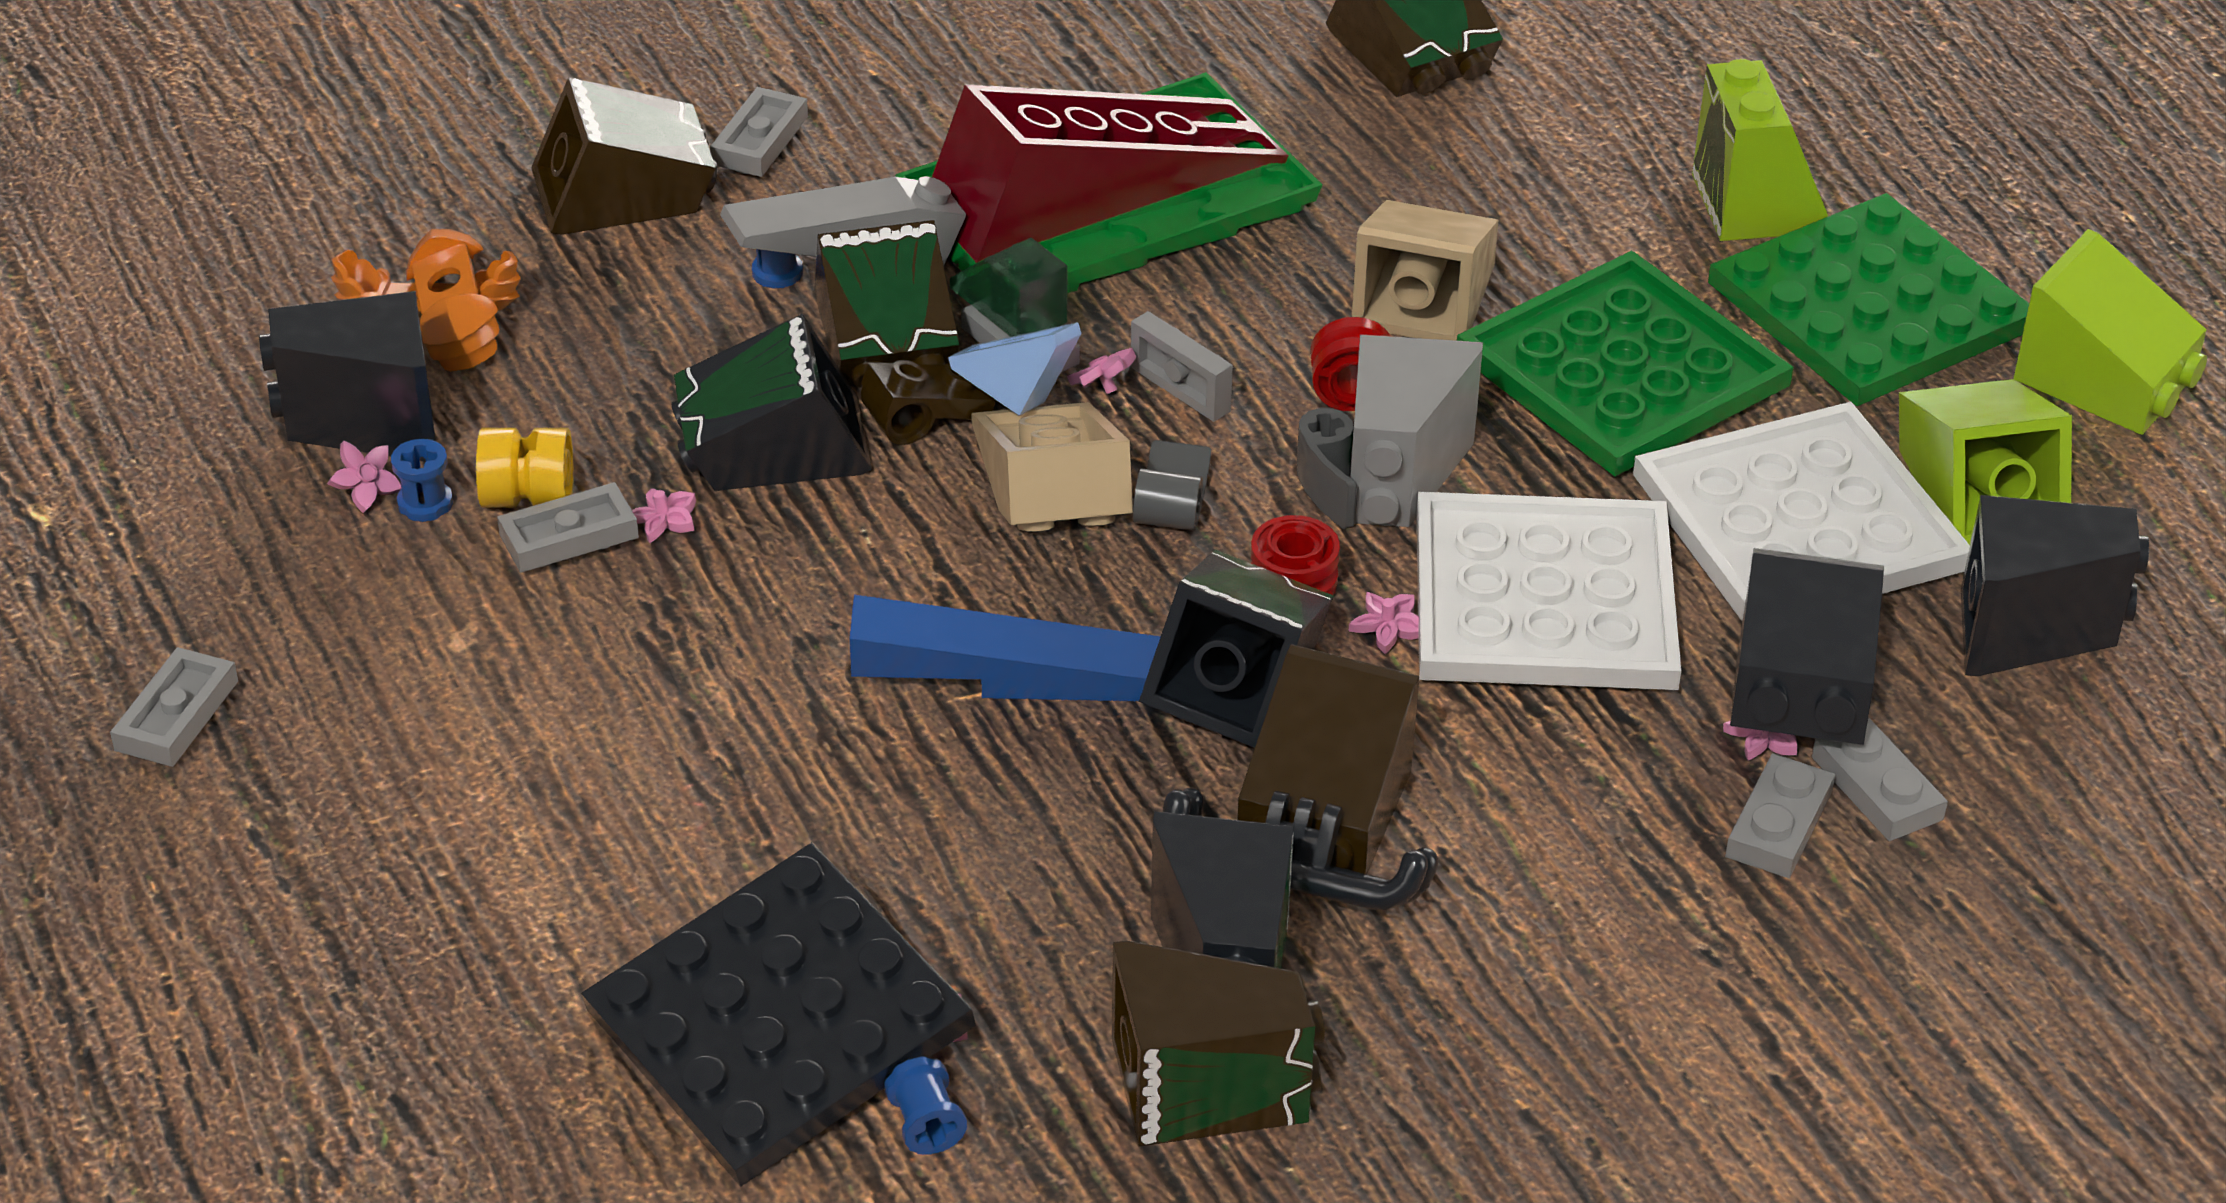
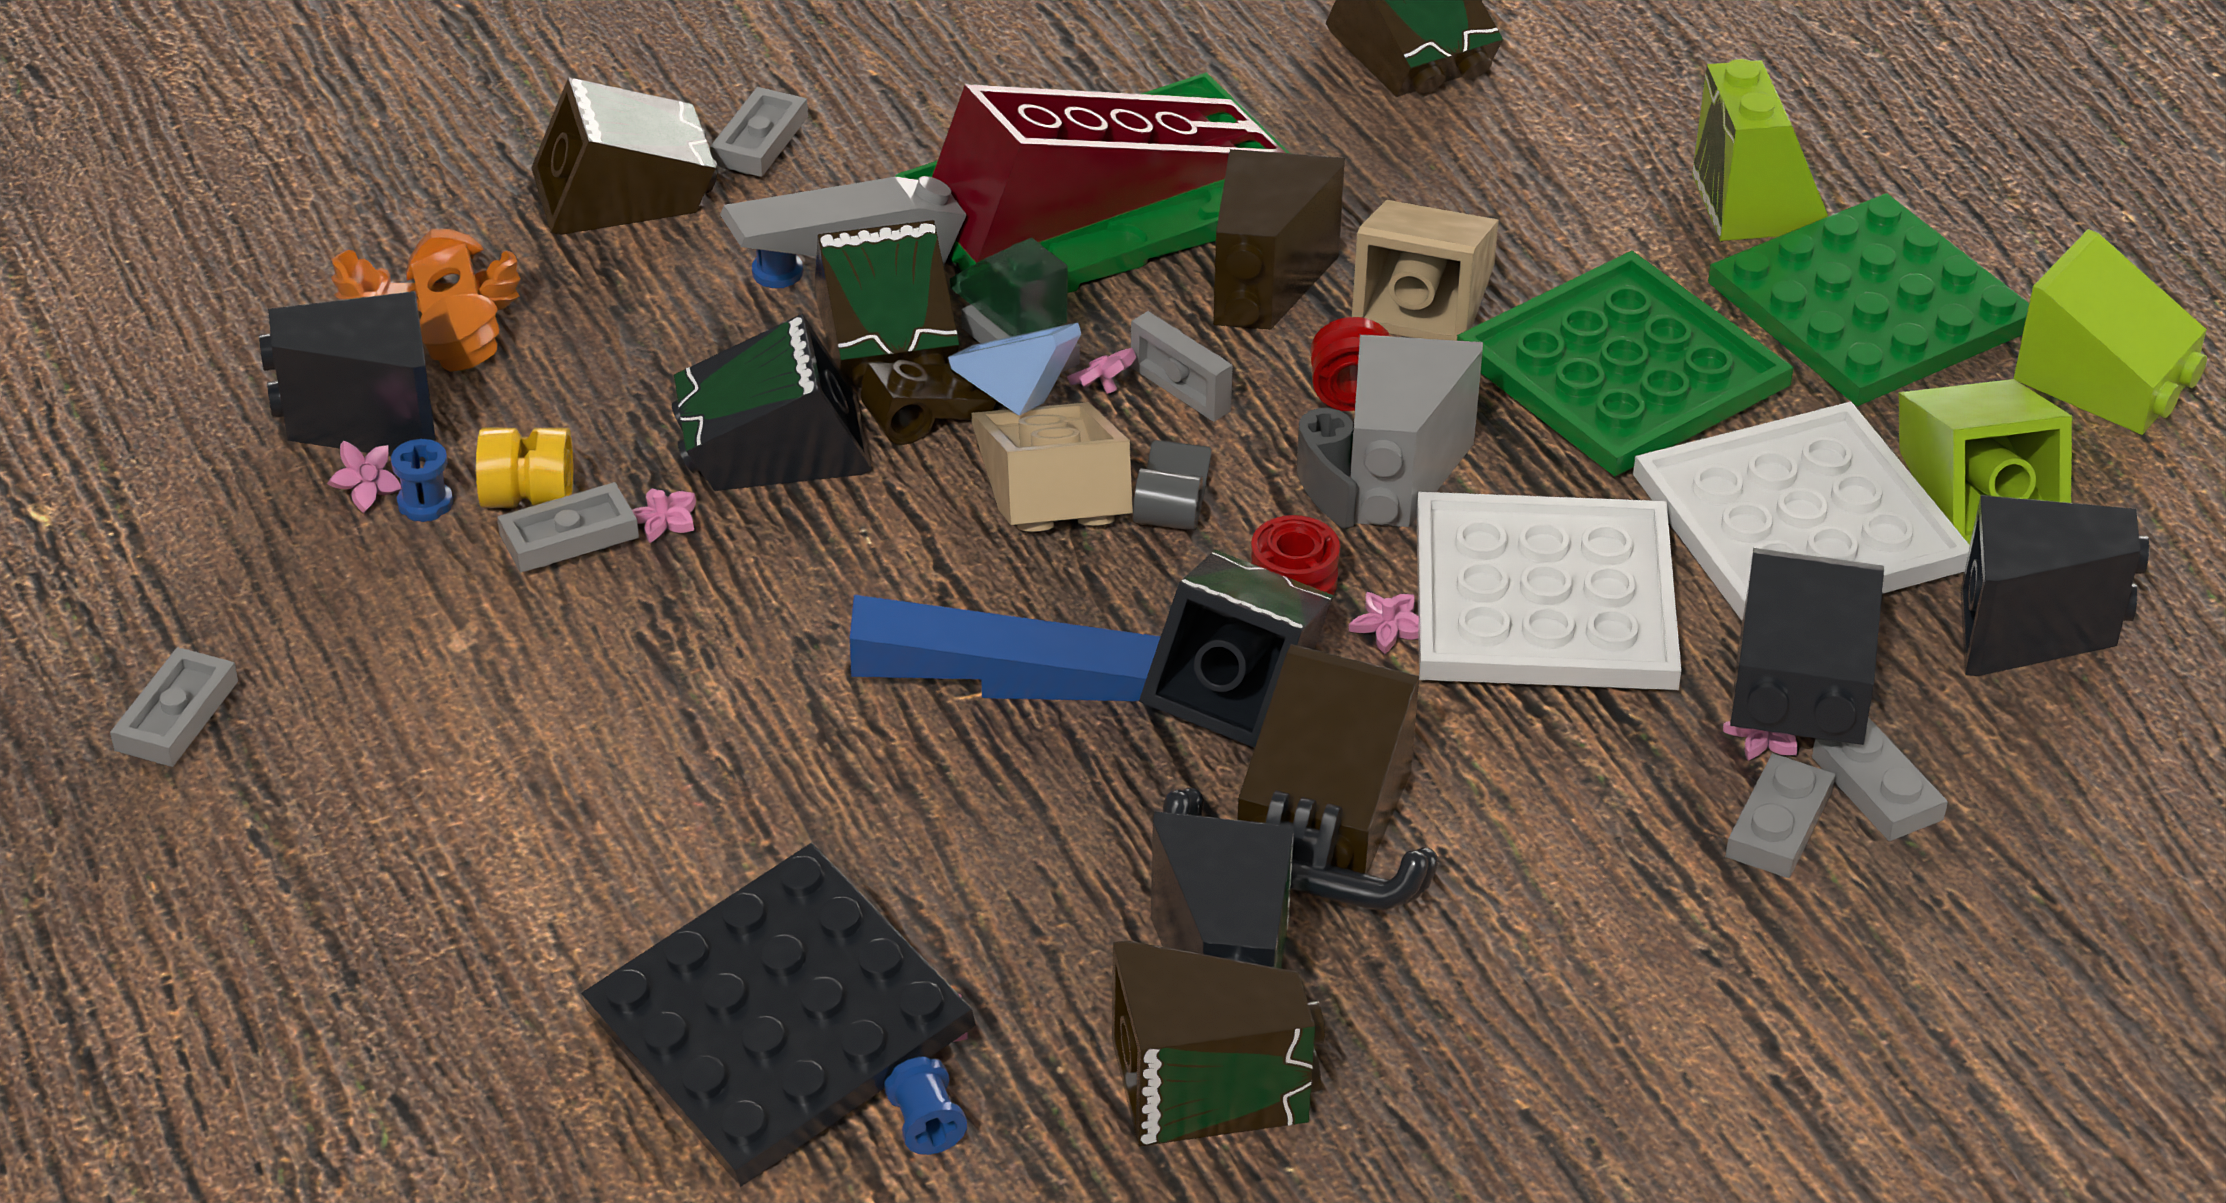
(1274, 233): none -> dark brown slope

